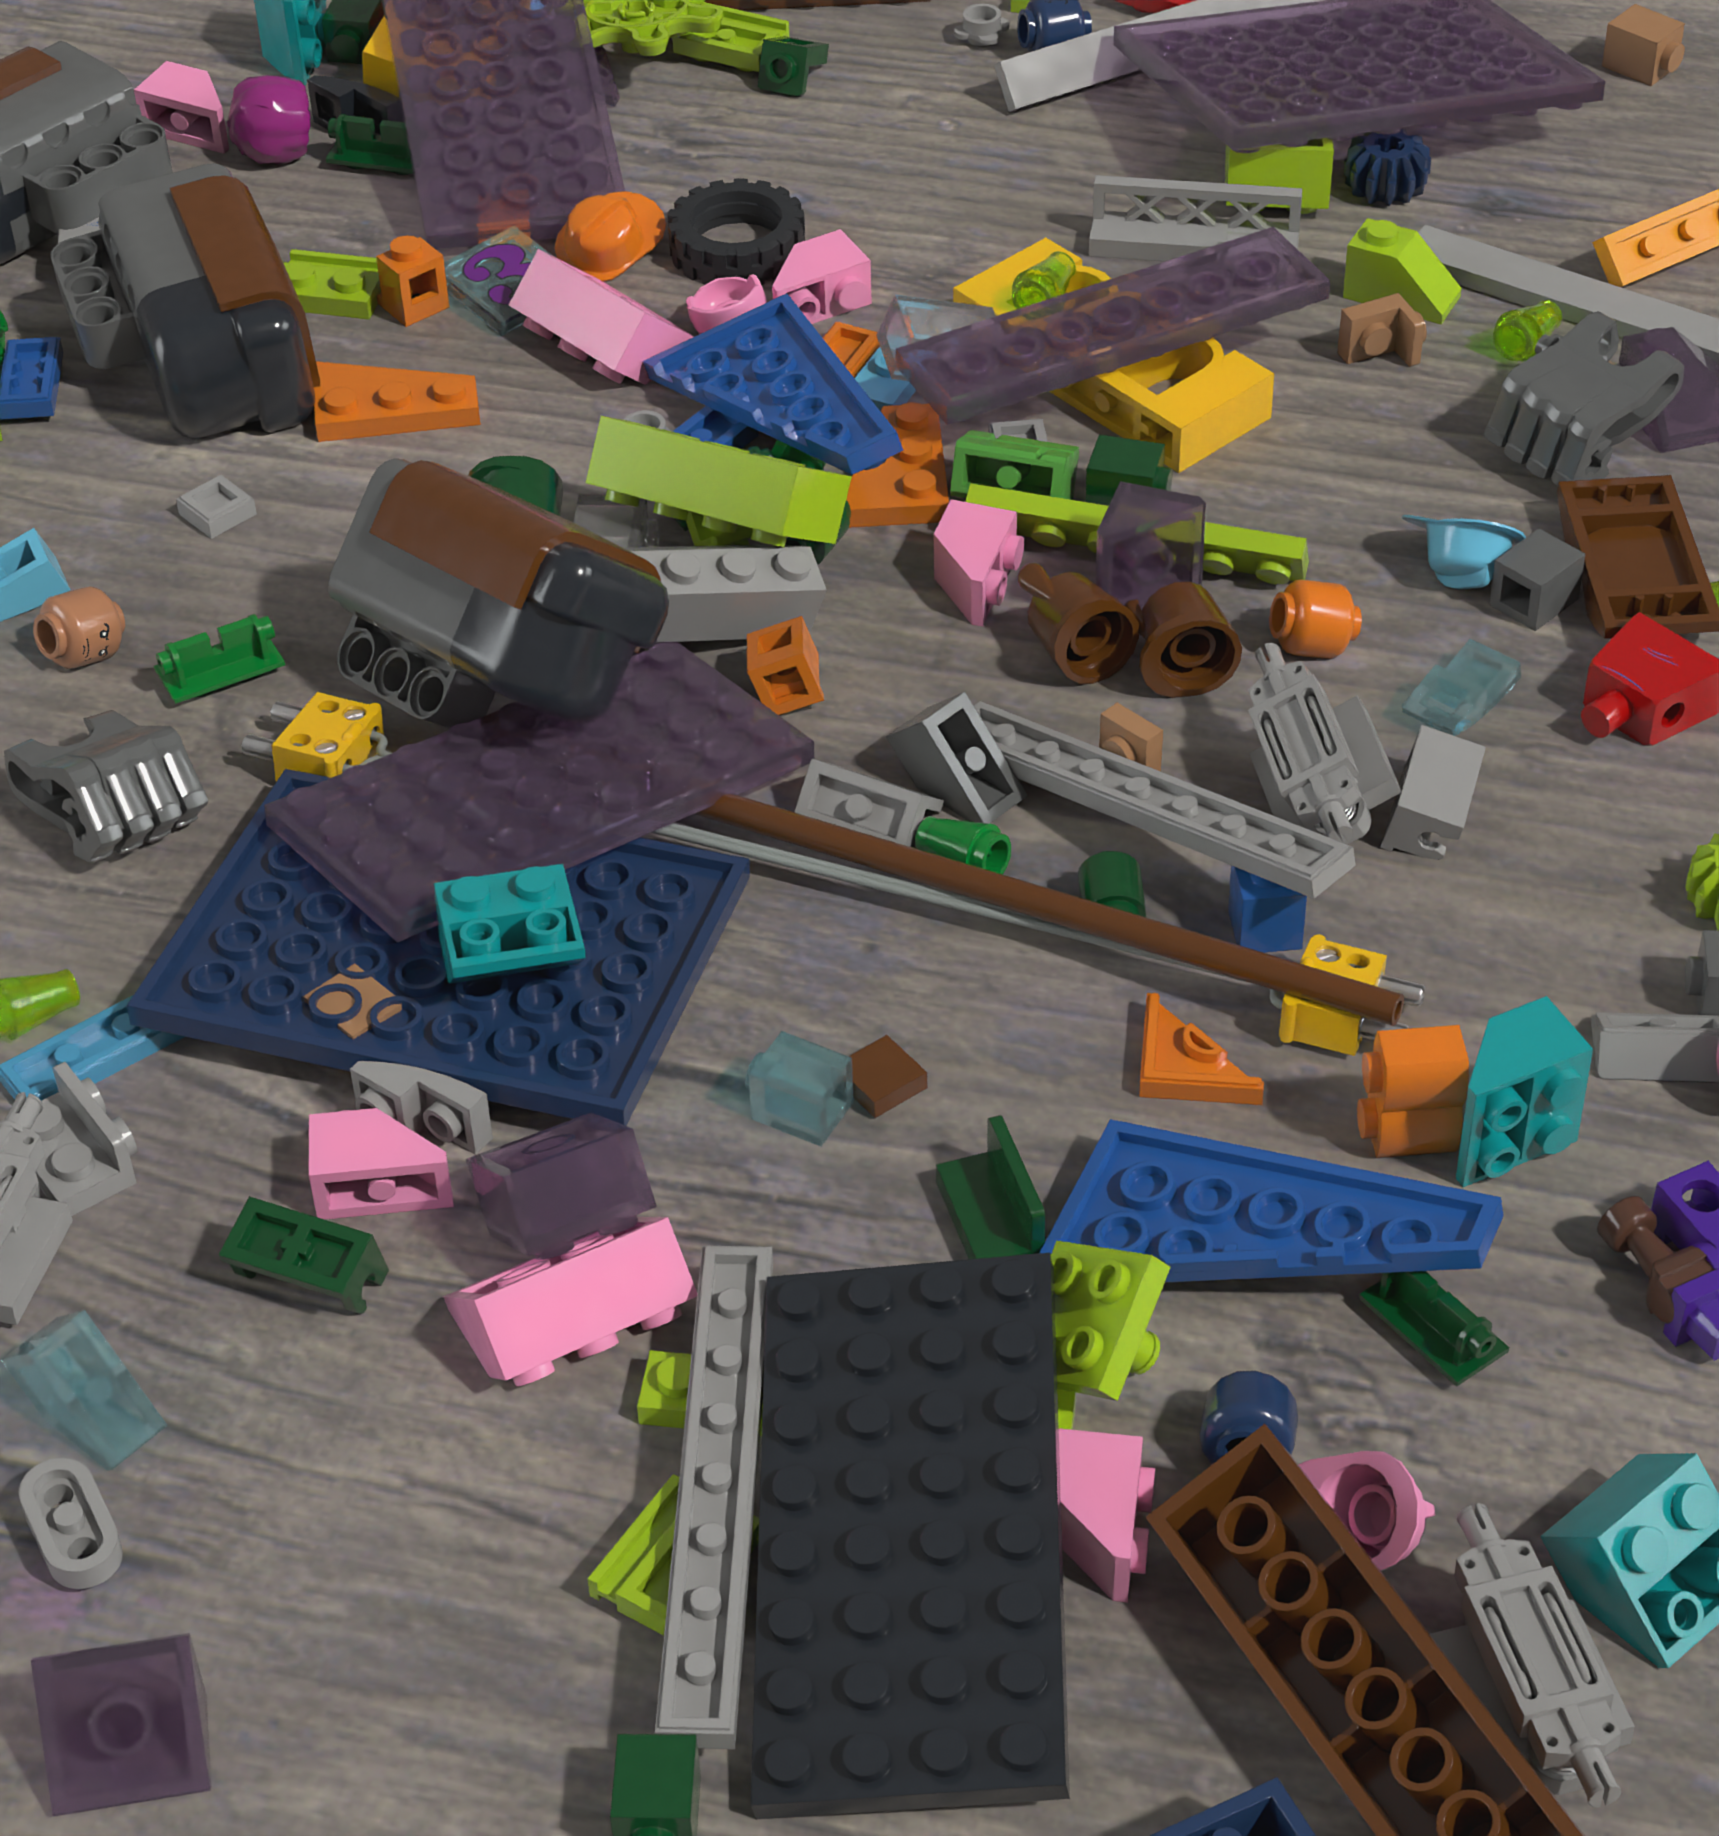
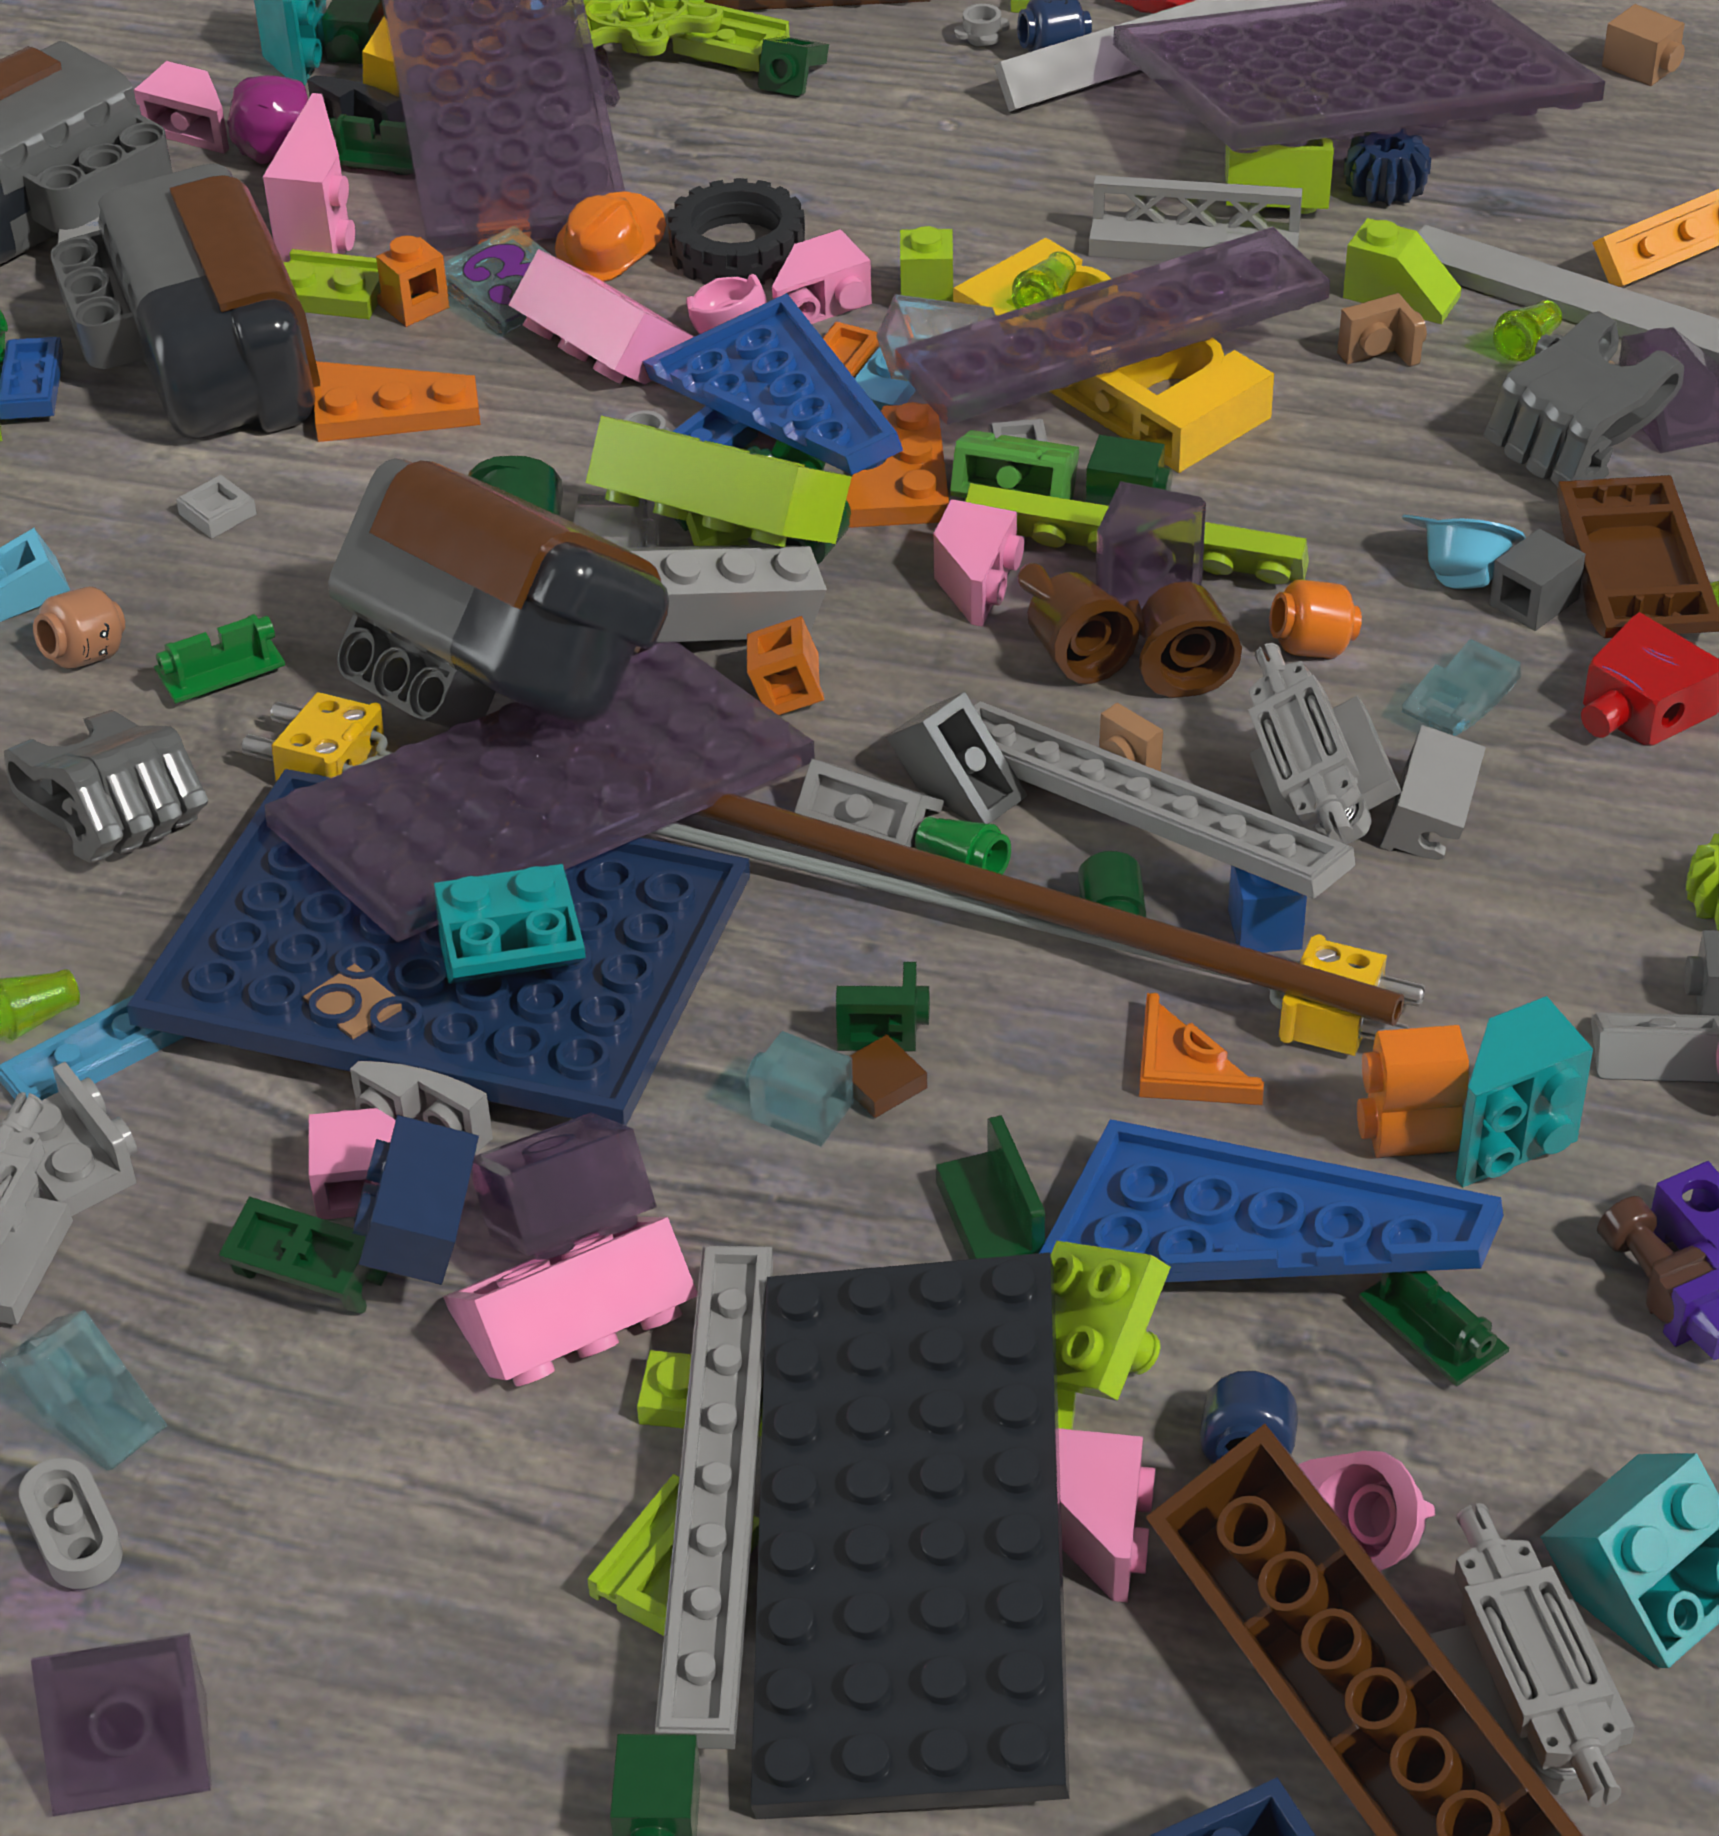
(307, 188): none -> bright pink slope
(418, 1200): none -> dark blue brick
(877, 1011): none -> dark green bracket
(927, 263): none -> lime brick

